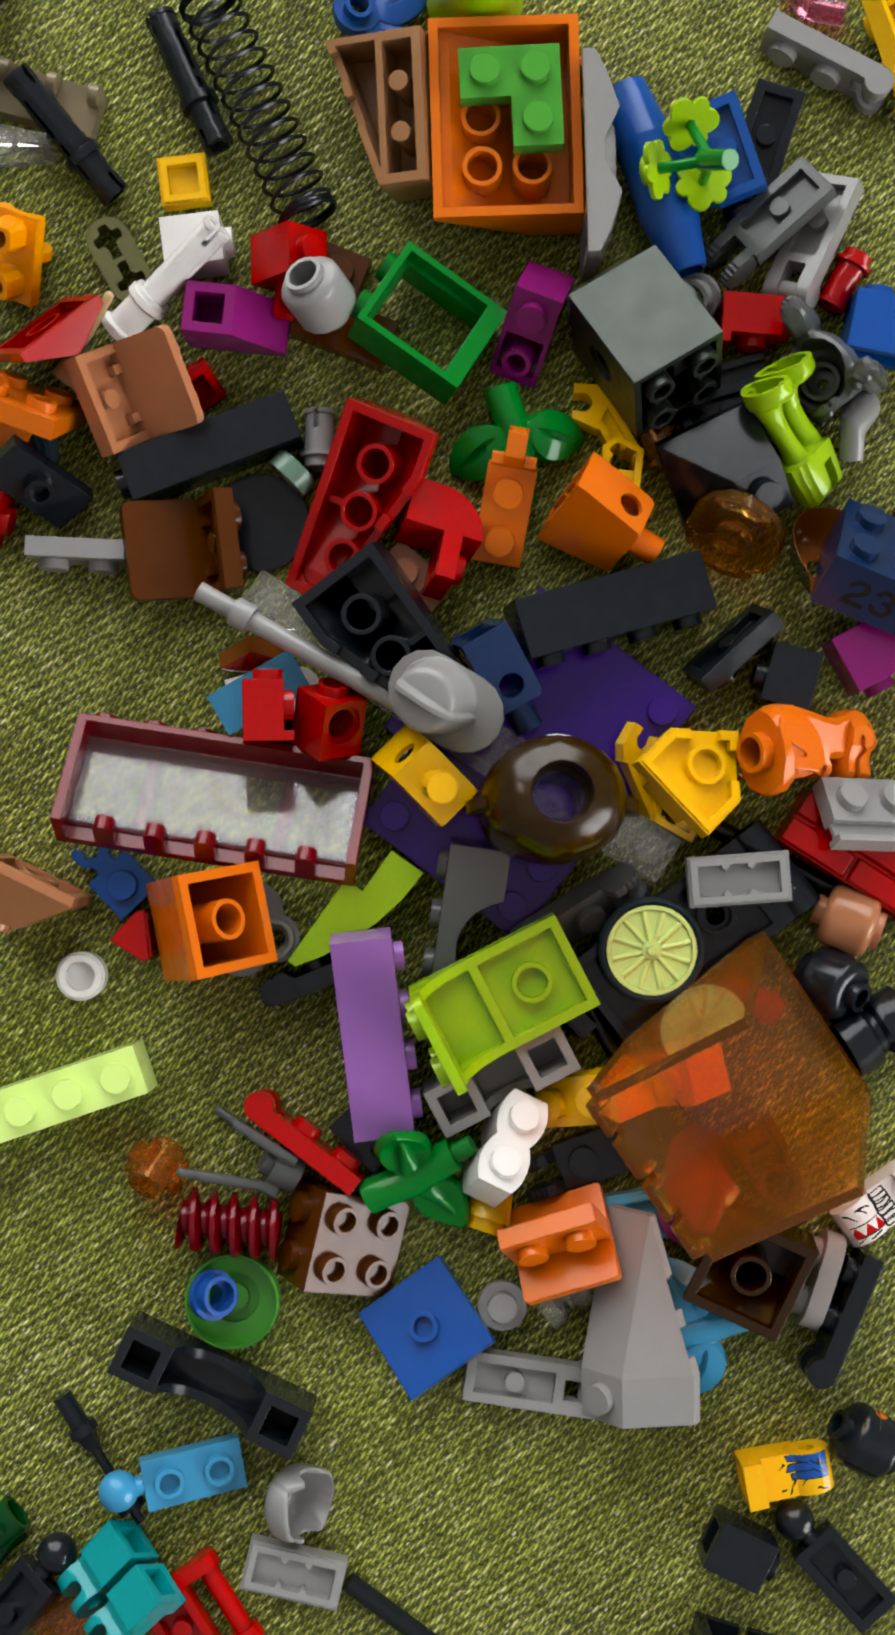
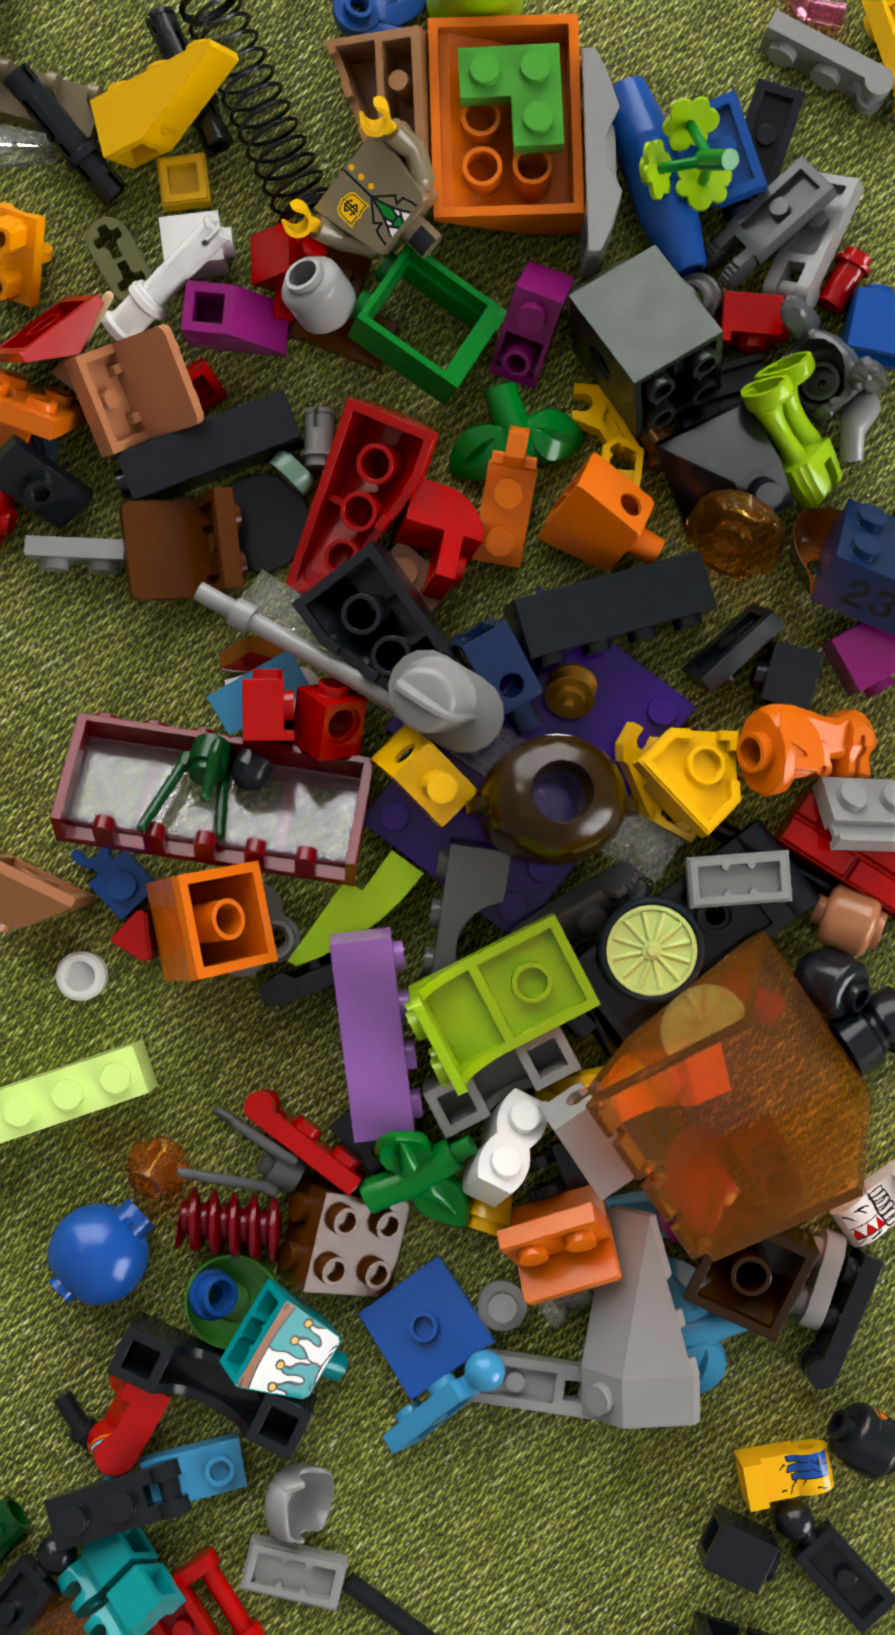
(99, 1252): none -> blue brick
(116, 1505): none -> black plate
(127, 1426): none -> red leg
(154, 109): none -> yellow slope
(206, 767): none -> dark green plant
(251, 770): none -> black hinge
(283, 1346): none -> torso
(377, 195): none -> dark tan torso
(449, 1394): none -> dark azure plate
(571, 691): none -> pearl gold wheel
(586, 1141): none -> light grey hinge

